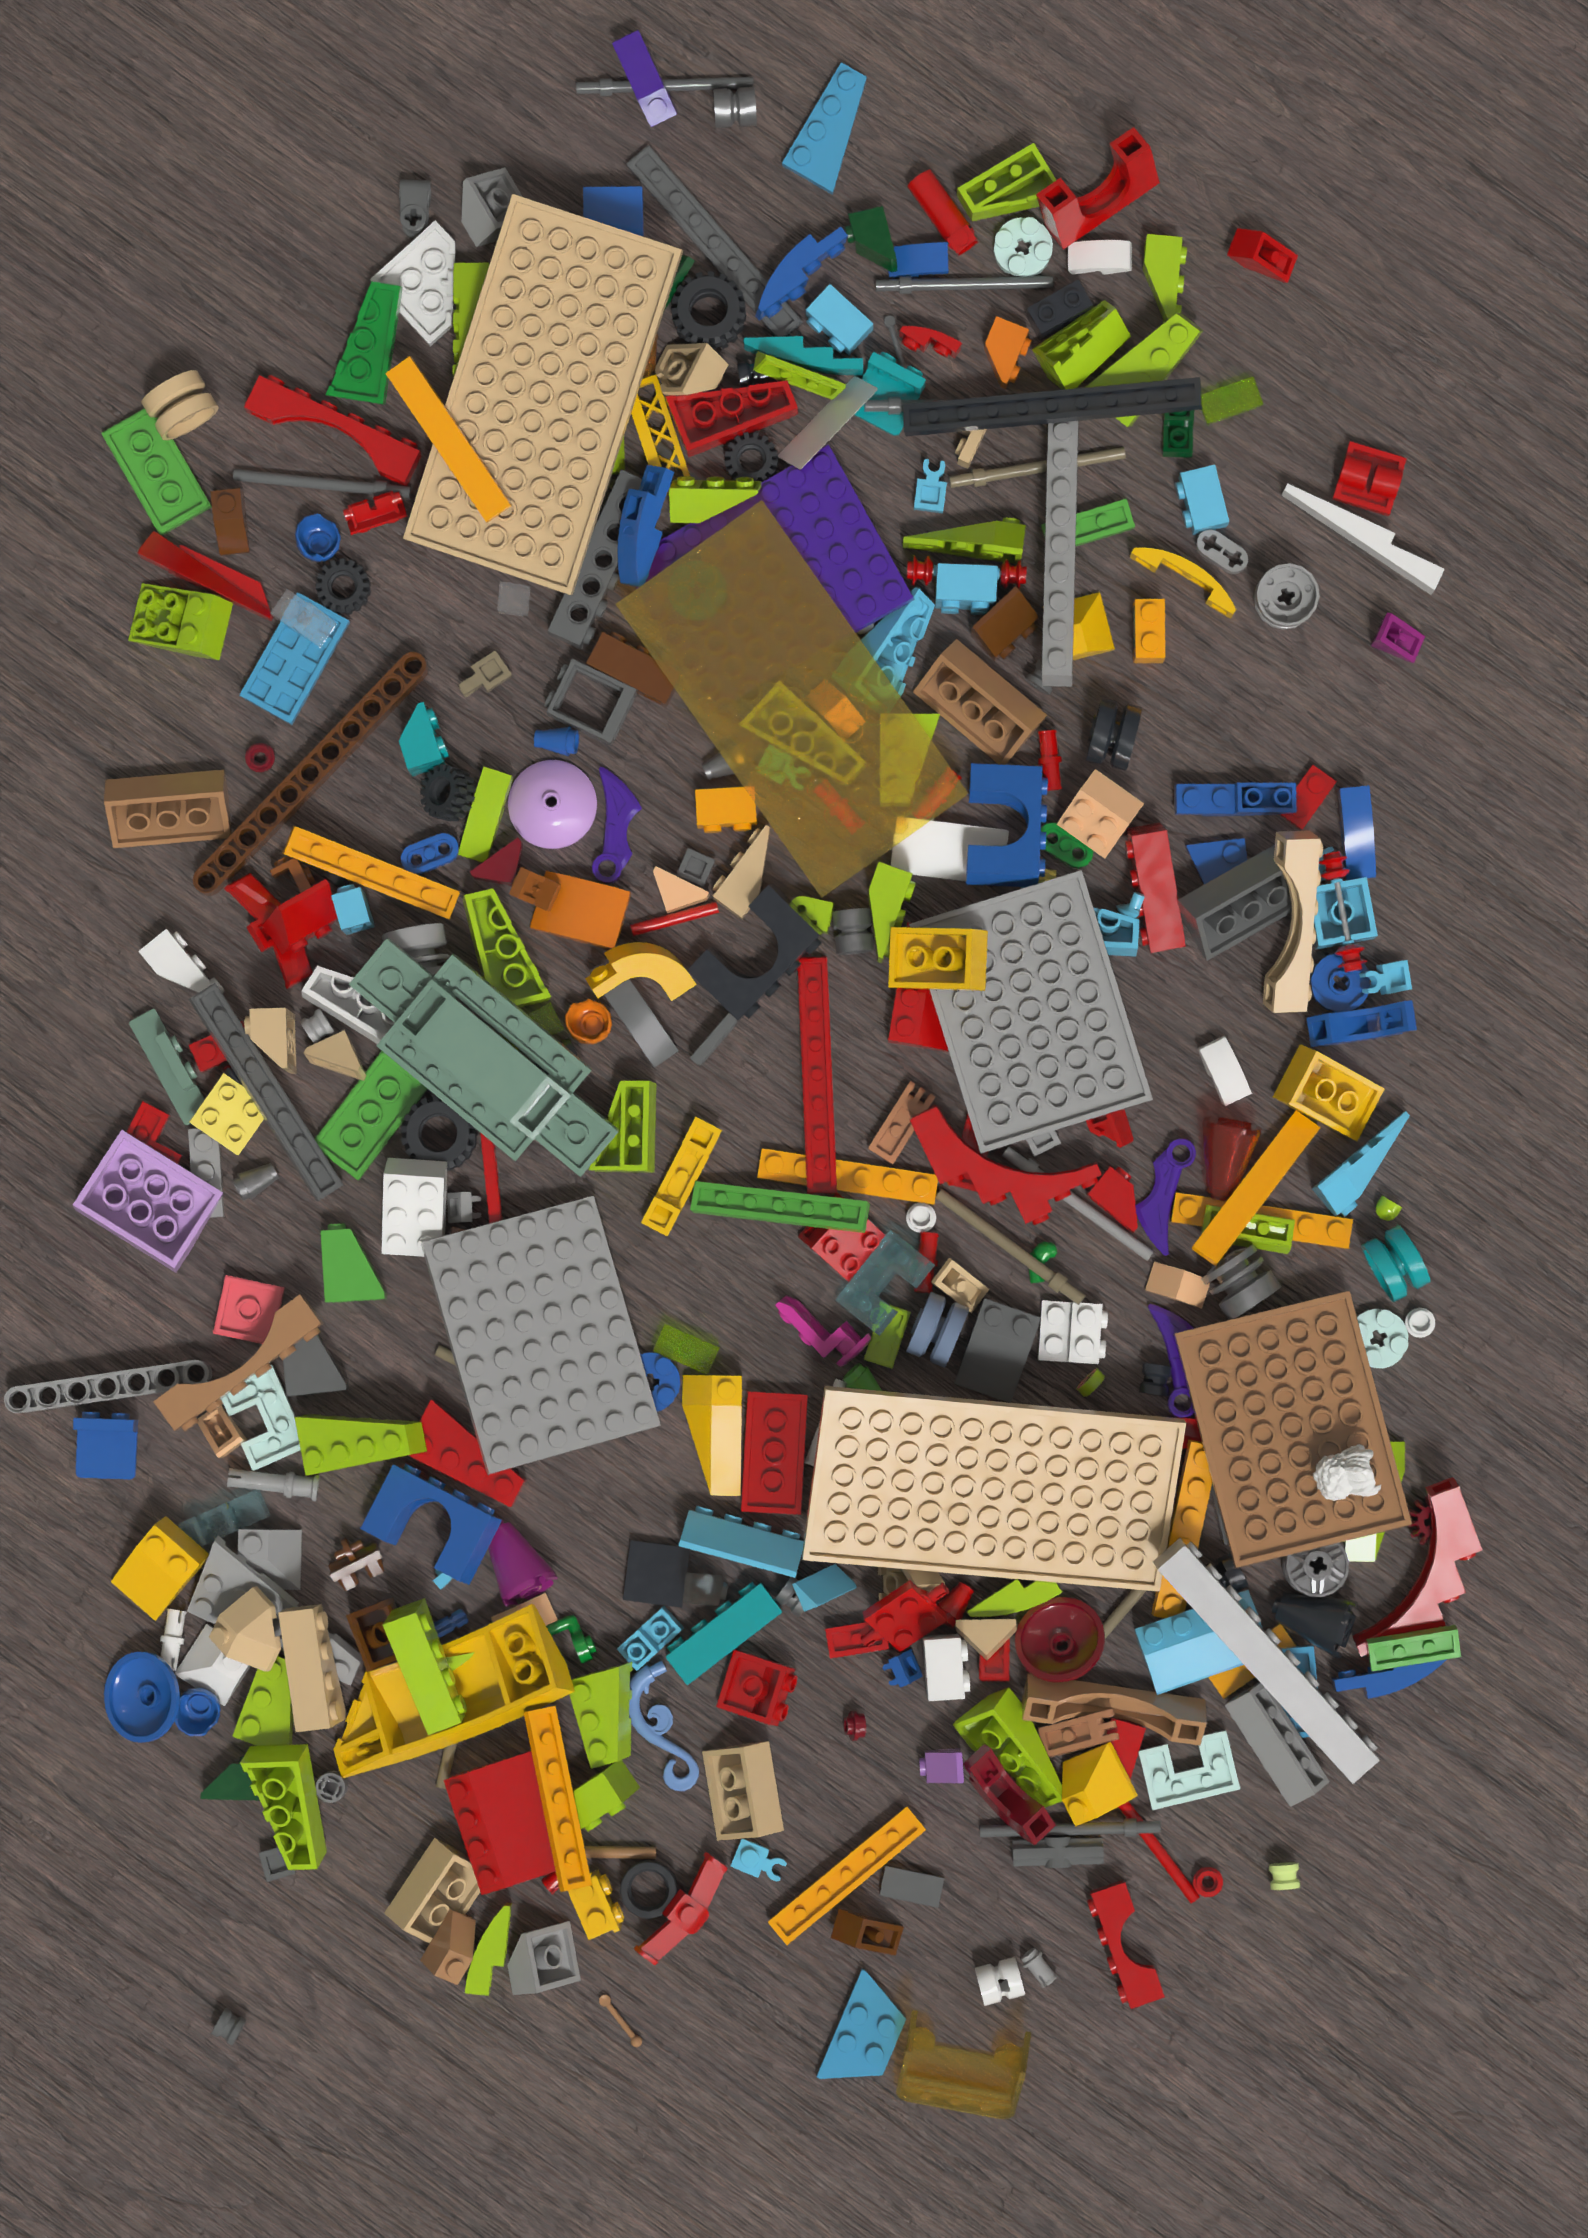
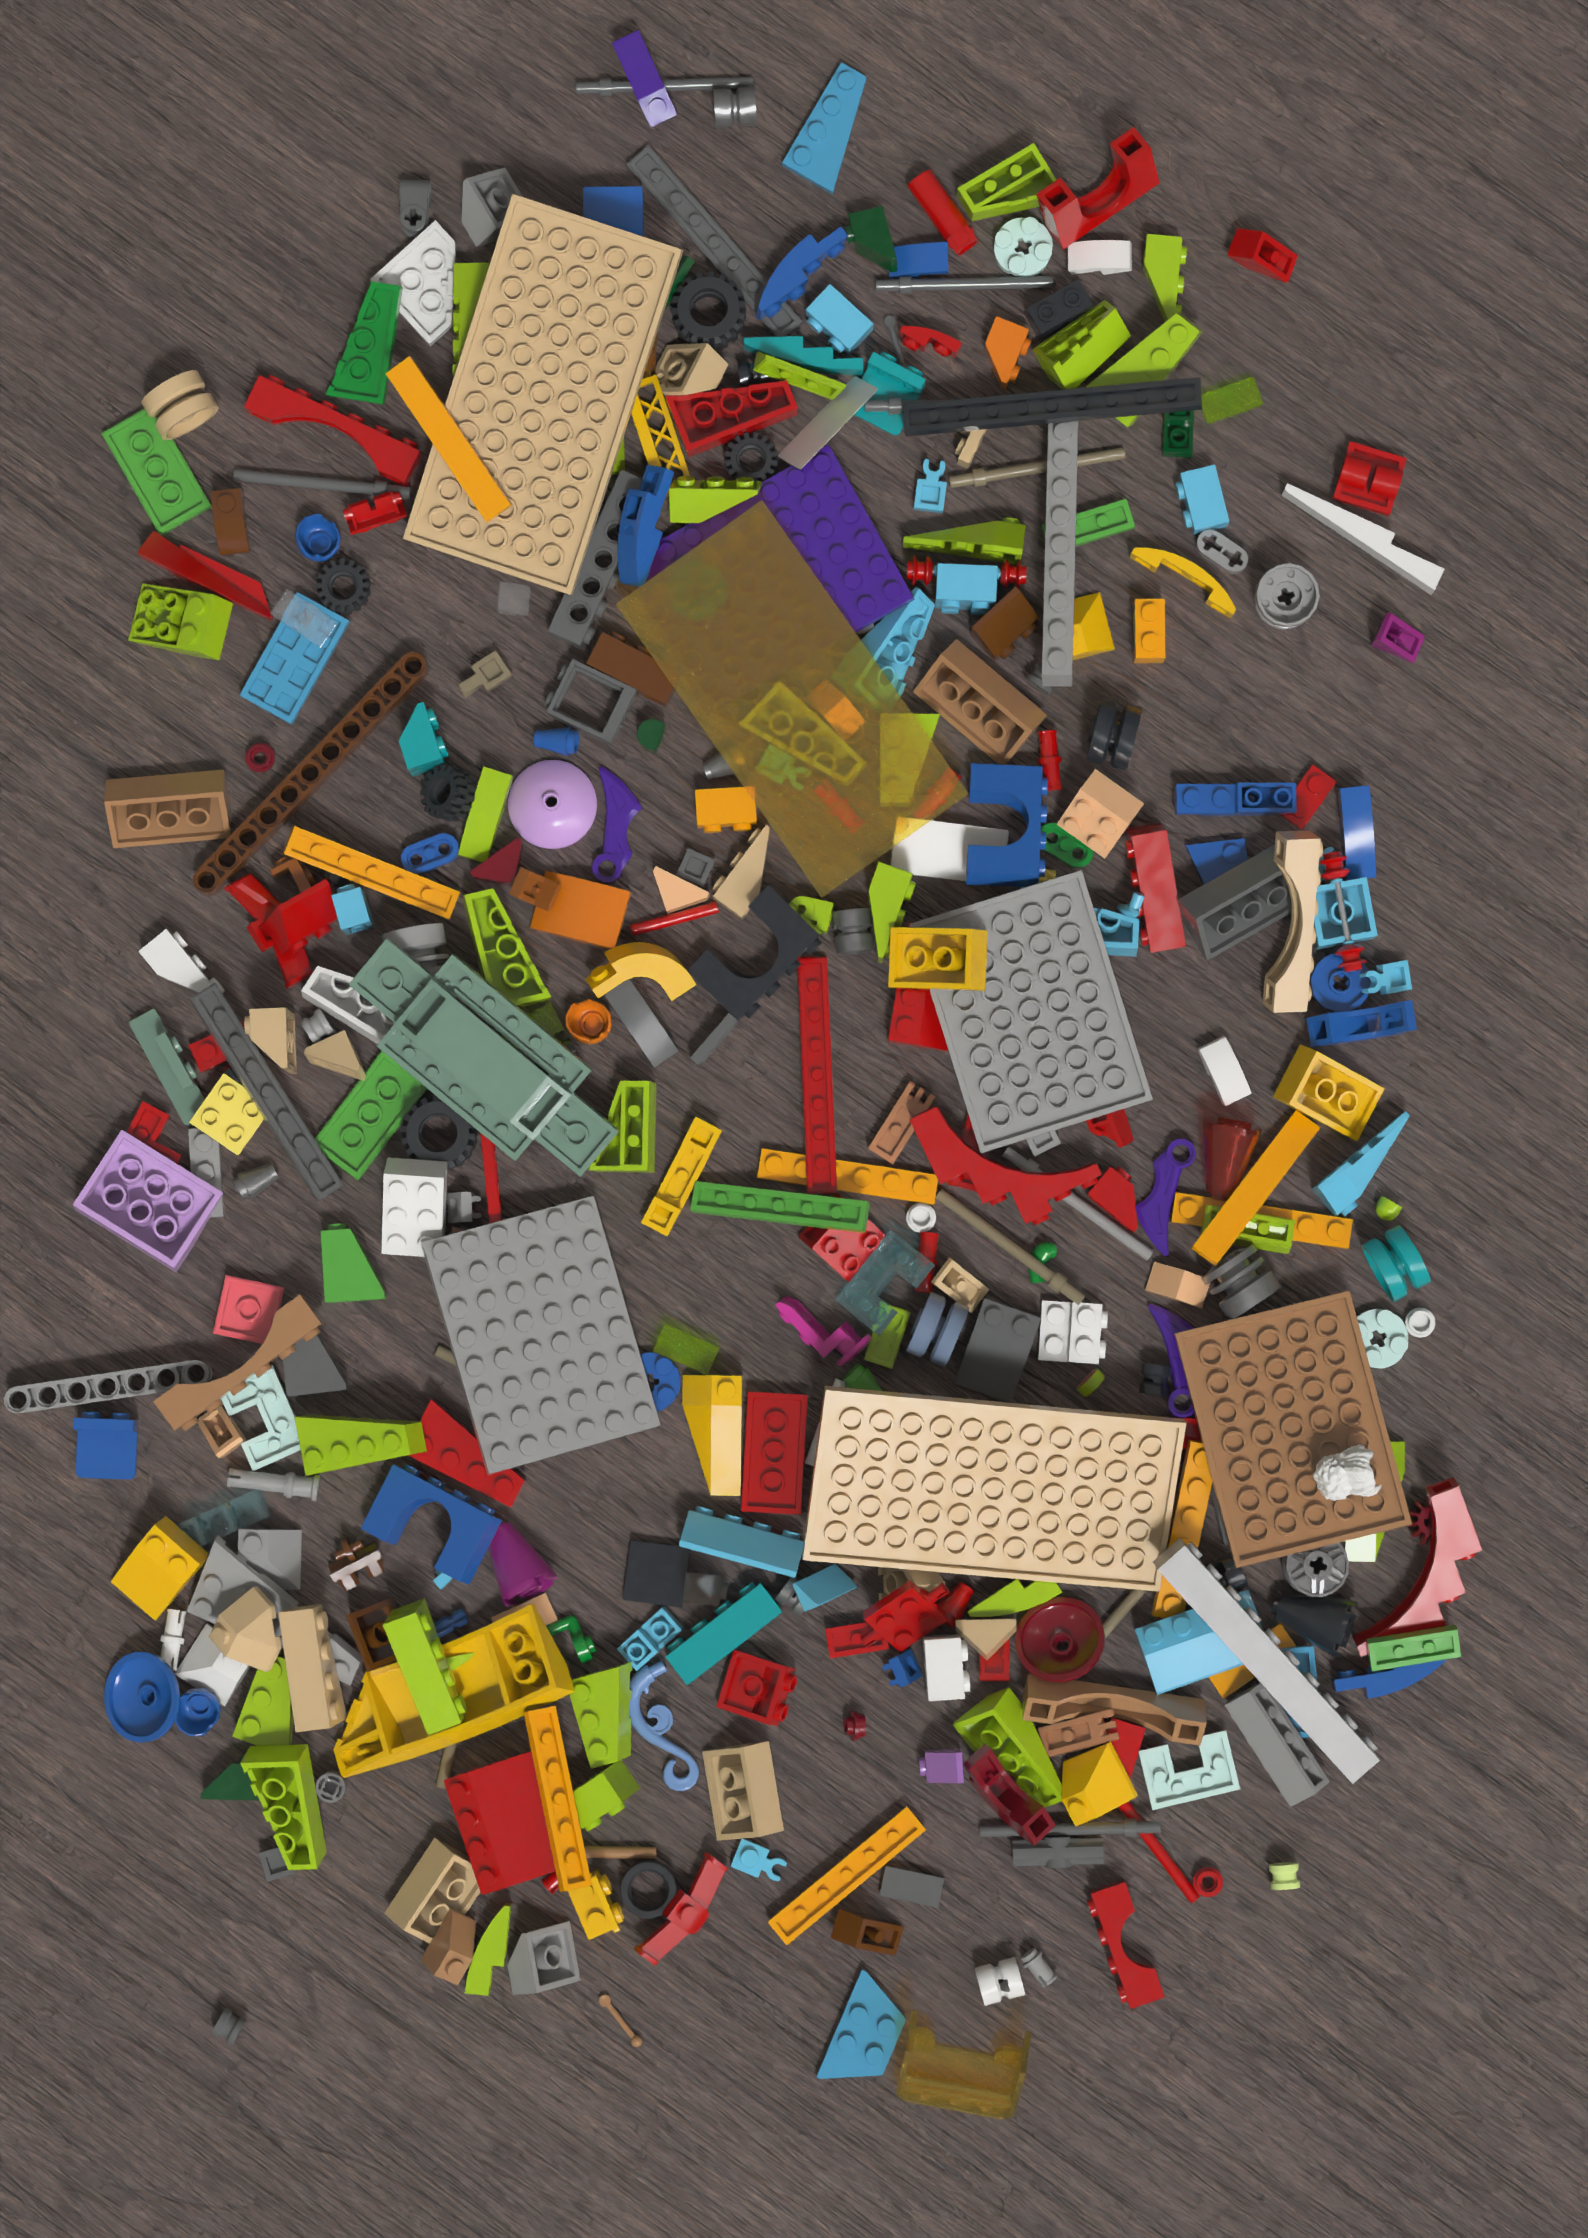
(651, 734): none -> dark green brick

